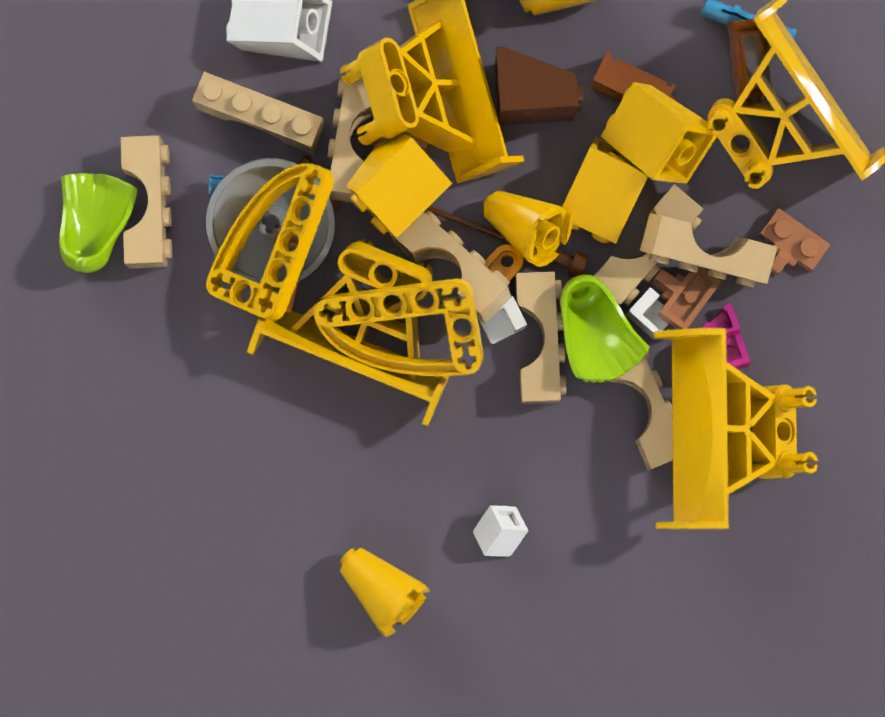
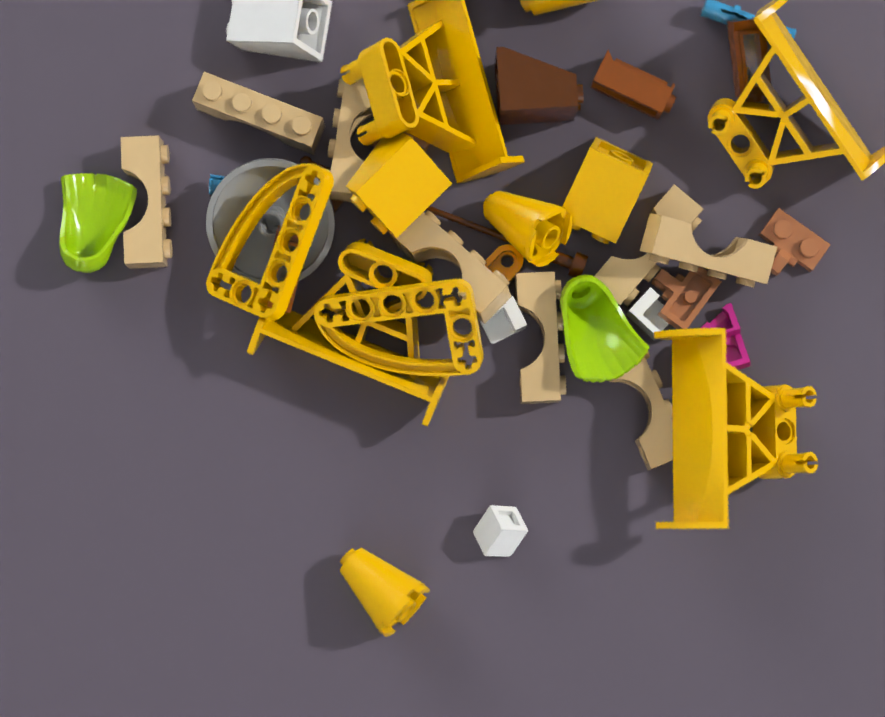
(658, 134): yellow slope -> none

